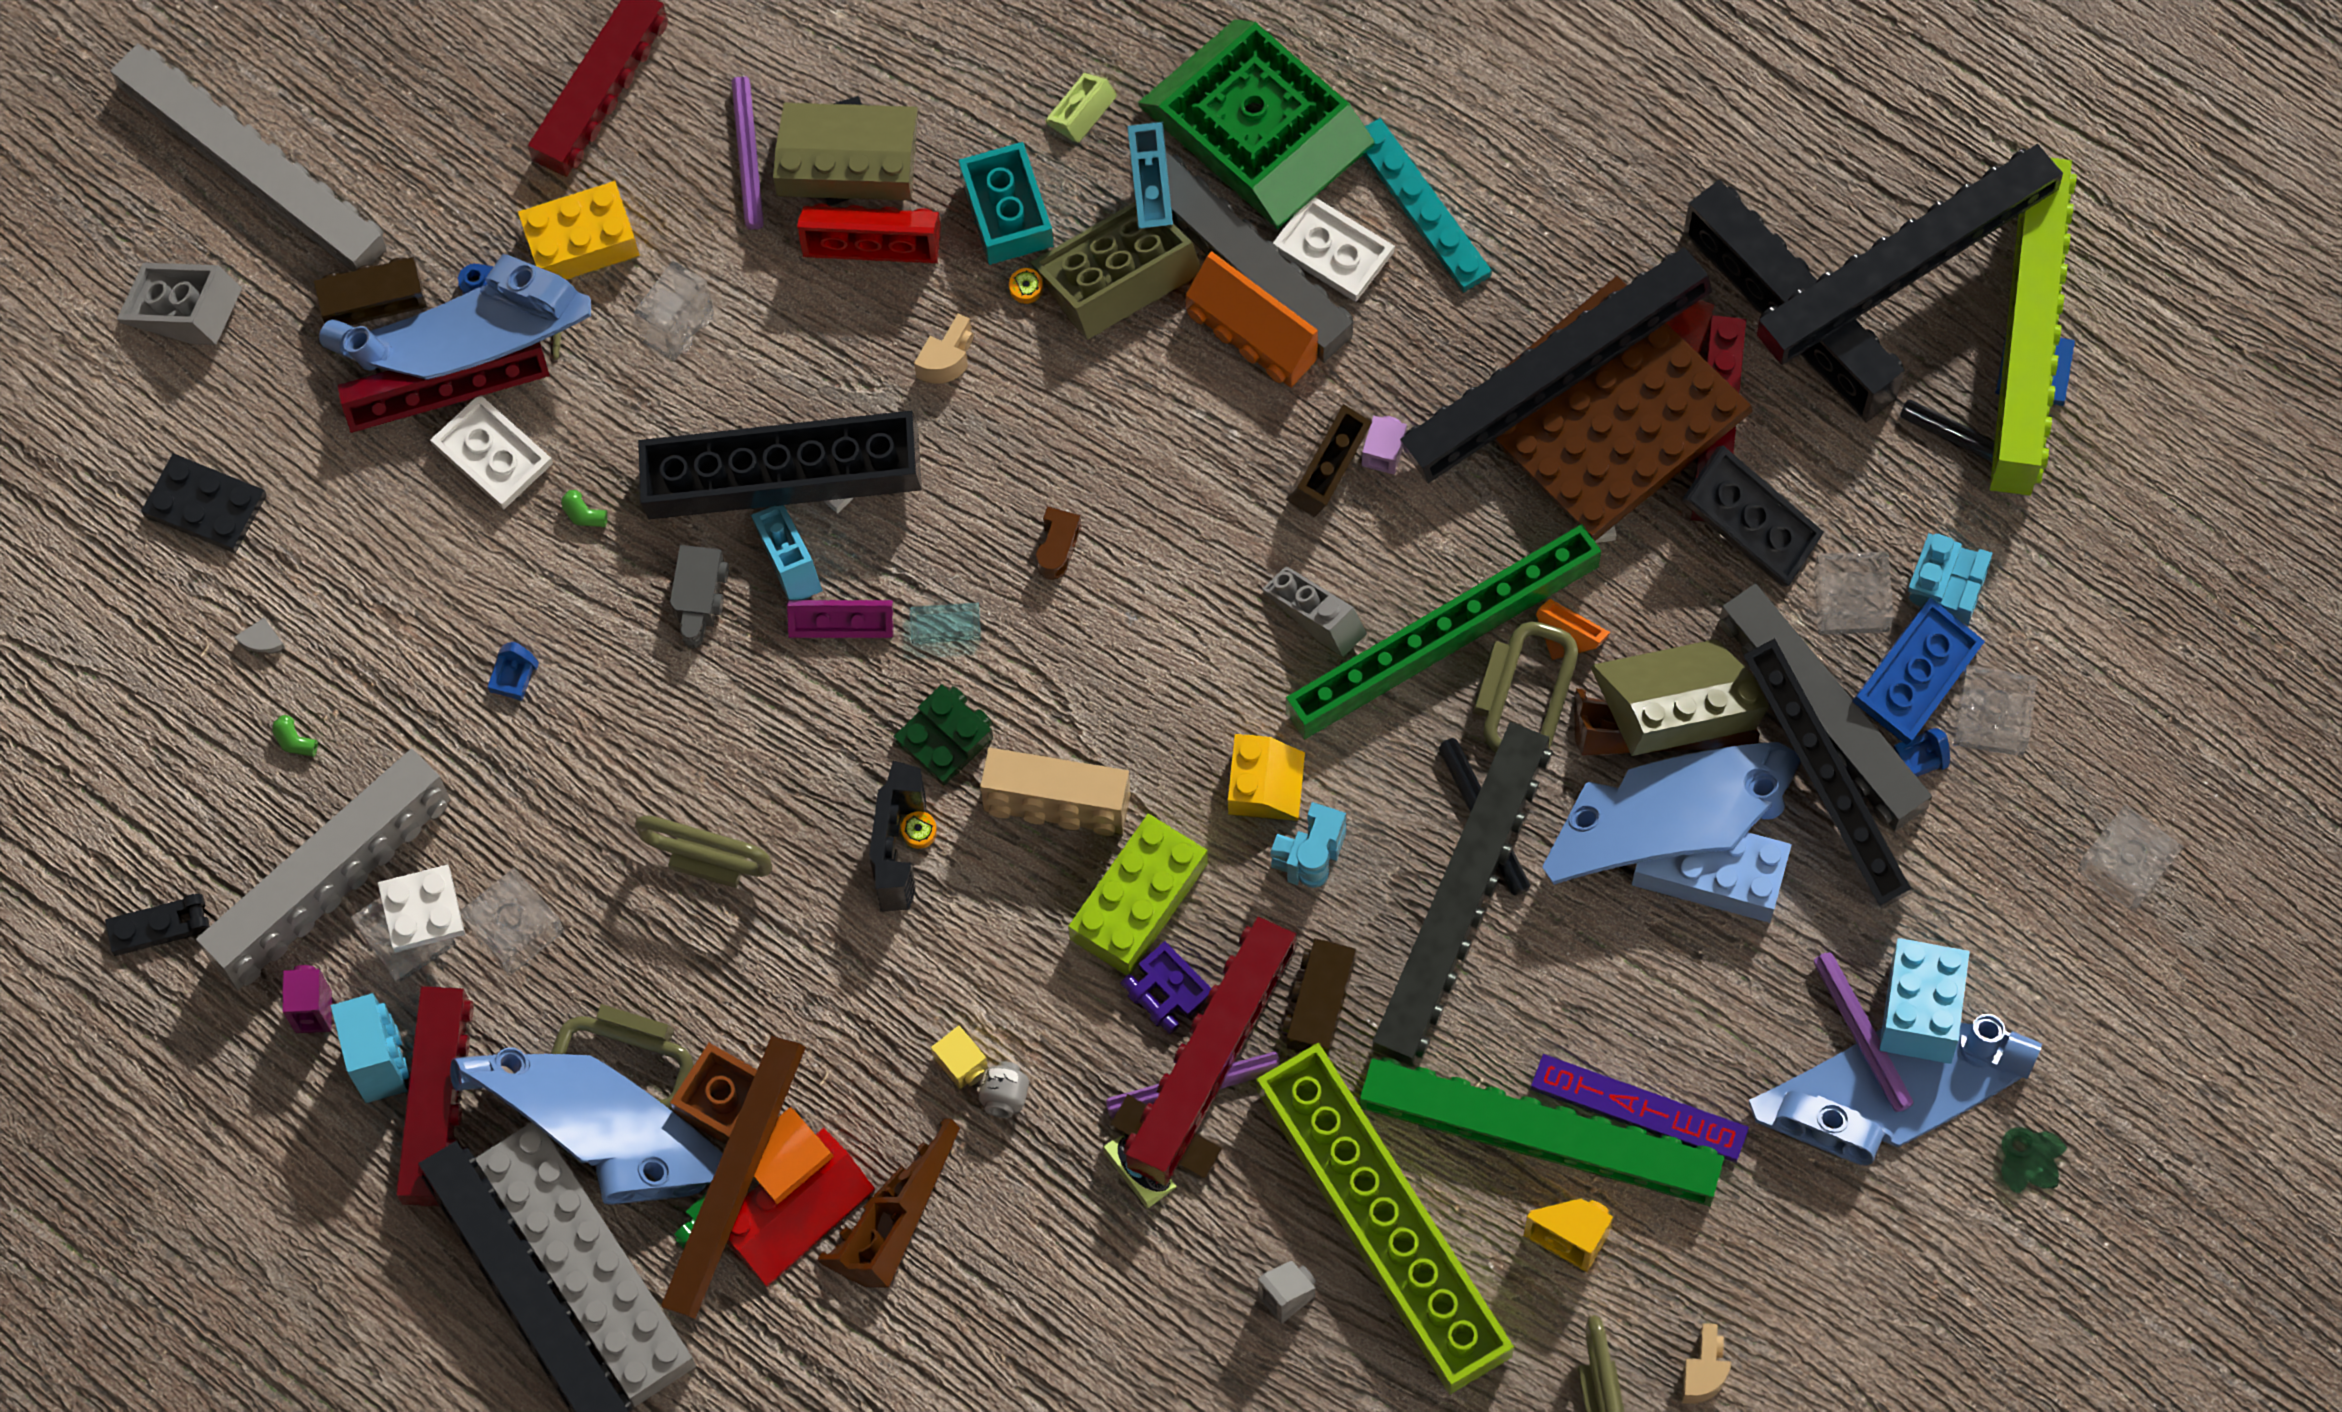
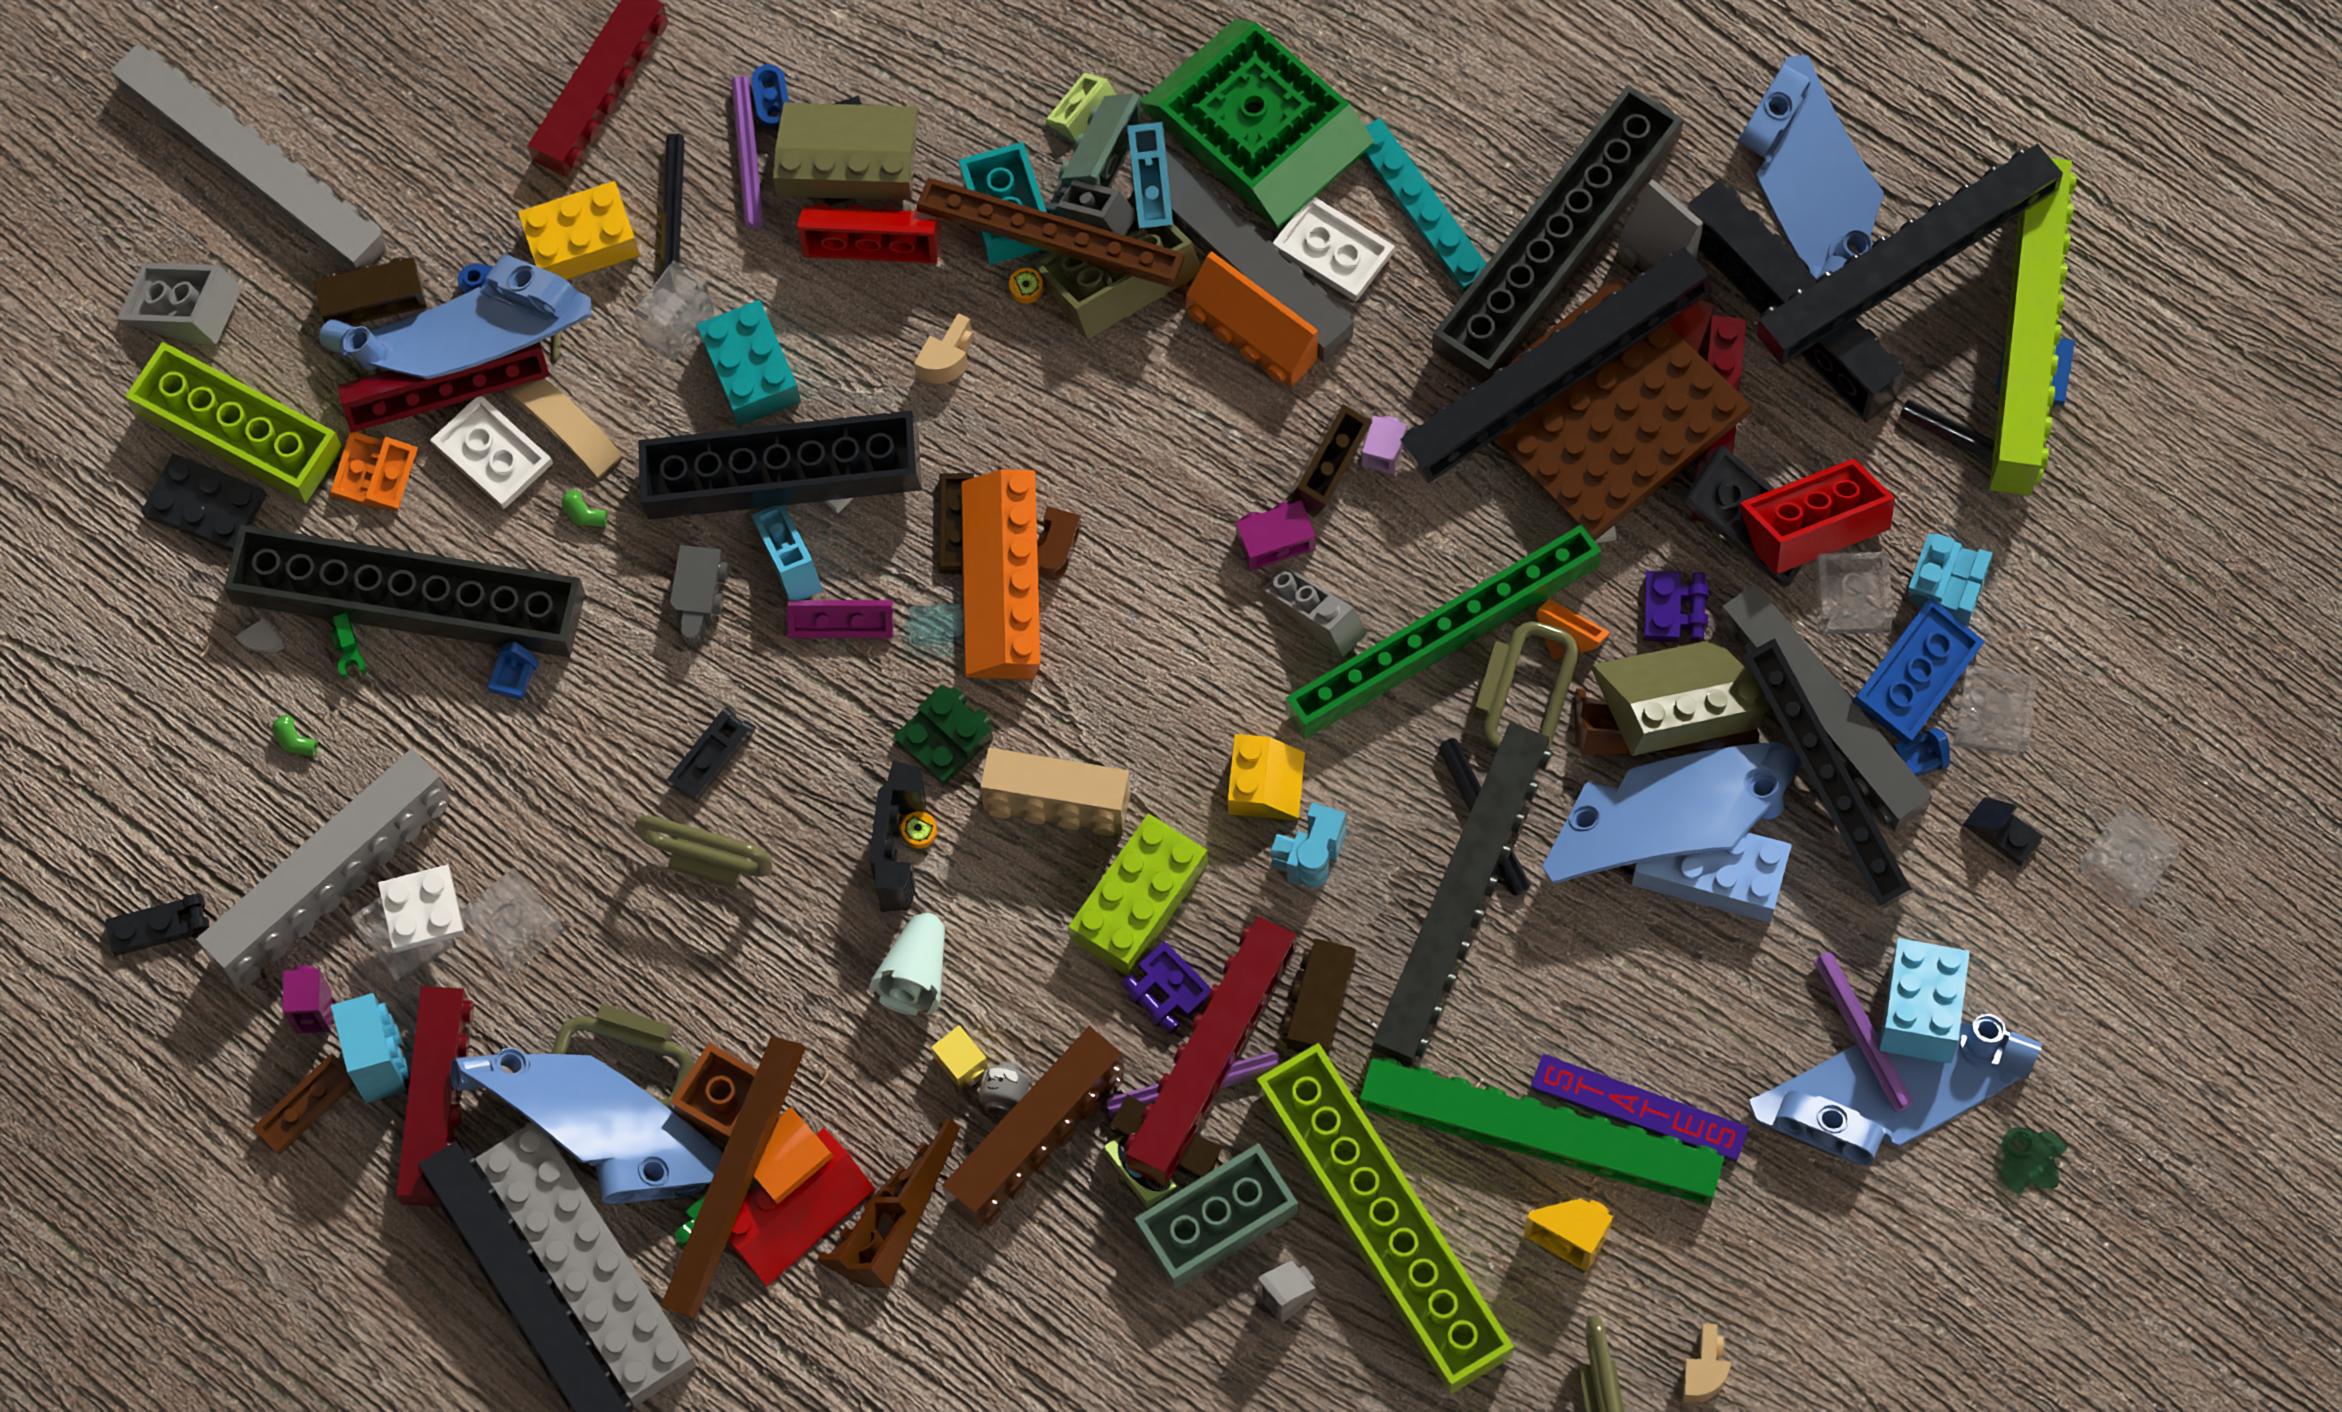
(234, 422): none -> lime brick
(304, 1104): none -> reddish brown plate
(345, 639): none -> green plate
(373, 471): none -> orange slope
(404, 590): none -> pearl dark grey brick
(568, 424): none -> tan slope
(672, 200): none -> black axle
(710, 754): none -> black plate
(748, 363): none -> teal brick
(769, 99): none -> blue plate
(913, 968): none -> light aqua cone
(950, 521): none -> dark brown tile
(1000, 575): none -> orange slope
(1034, 1129): none -> reddish brown brick
(1050, 232): none -> reddish brown tile
(1093, 206): none -> dark grey hinge
(1105, 143): none -> sand green slope
(1216, 1216): none -> sand green brick
(1275, 534): none -> magenta brick
(1557, 234): none -> pearl dark grey brick
(1657, 229): none -> light grey slope
(1663, 606): none -> dark purple plate
(1811, 170): none -> medium blue panel
(1817, 515): none -> red slope
(1999, 827): none -> black slope

